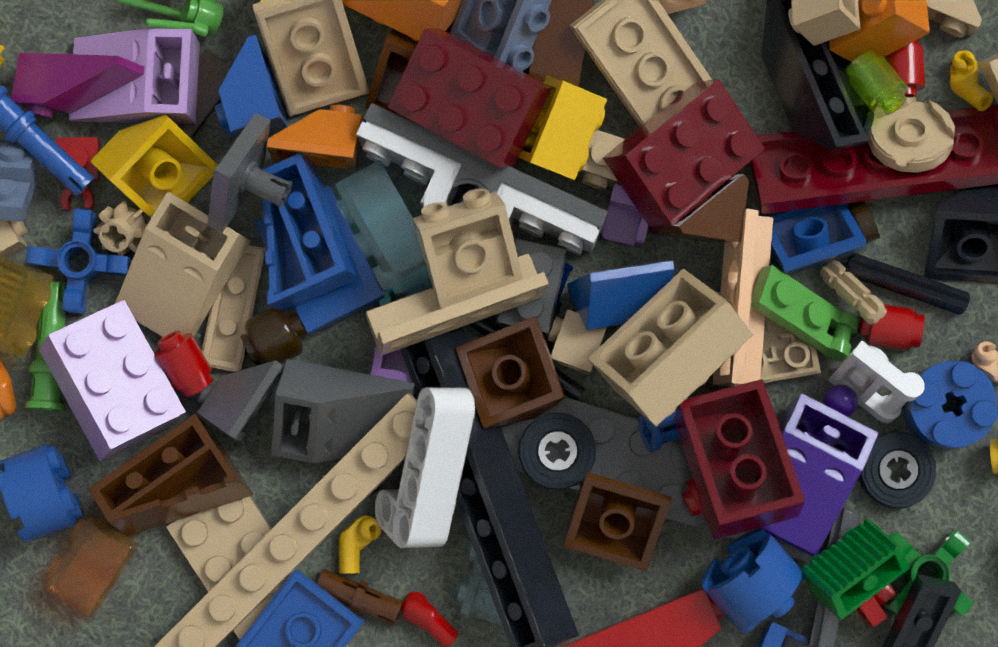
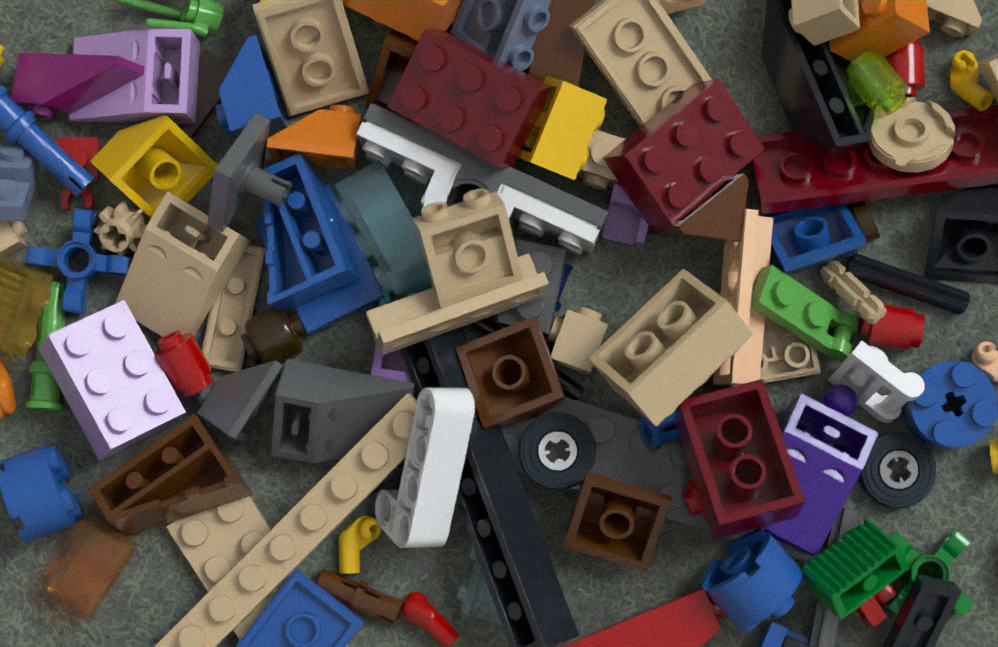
(617, 294): blue slope -> none

